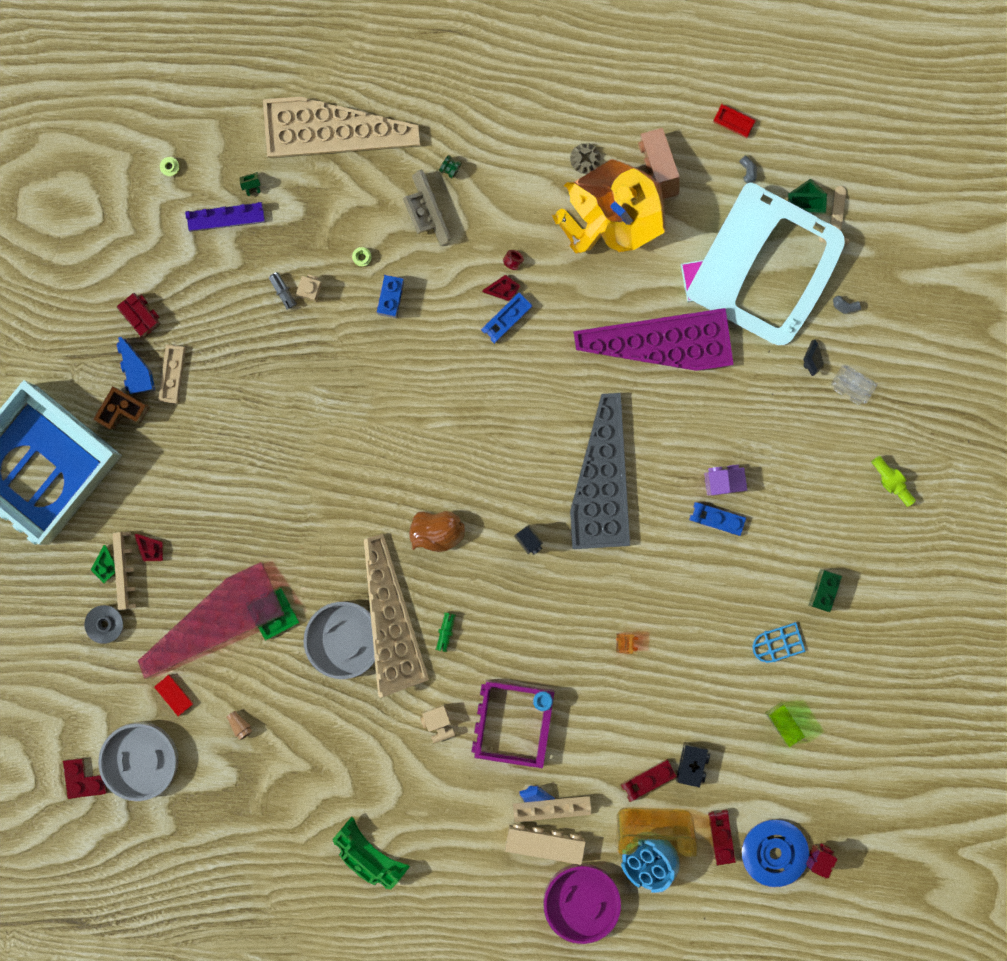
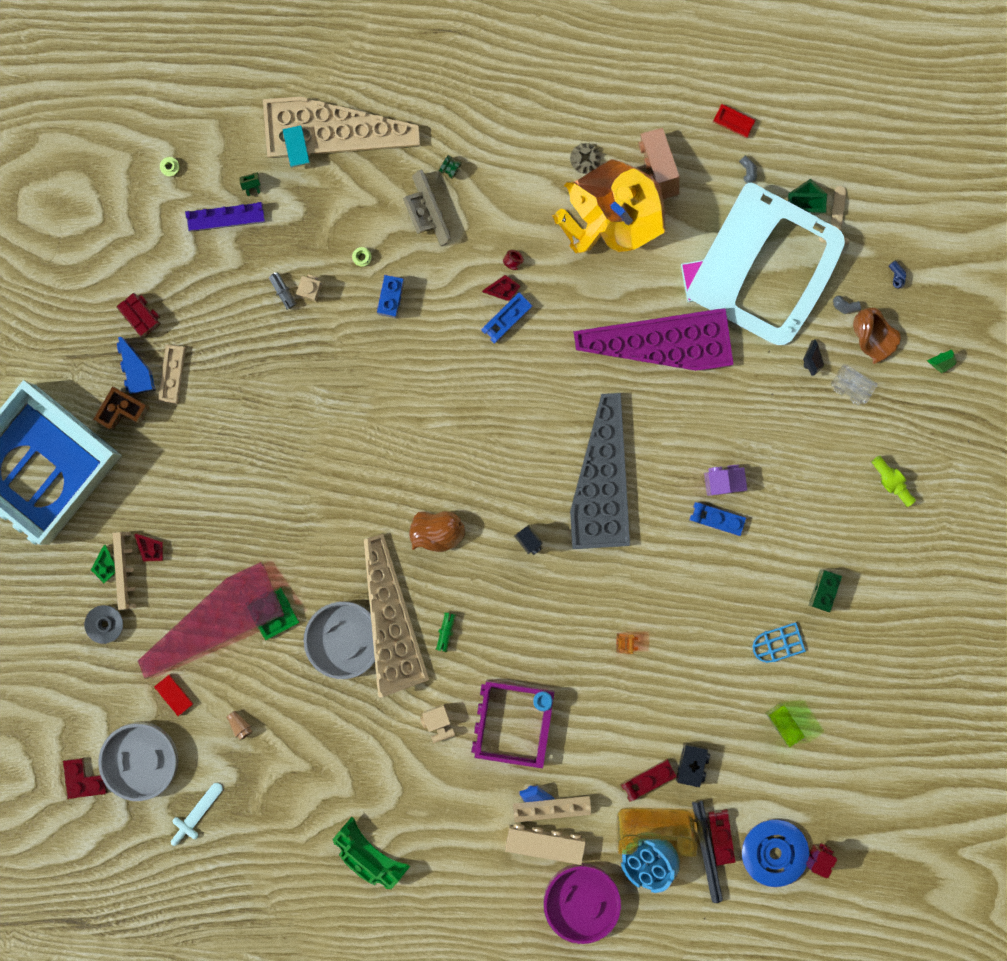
(187, 826): none -> light aqua sword
(296, 146): none -> teal tile
(707, 851): none -> black axle
(875, 334): none -> dark orange piece
(899, 274): none -> dark blue arm
(943, 361): none -> green piece

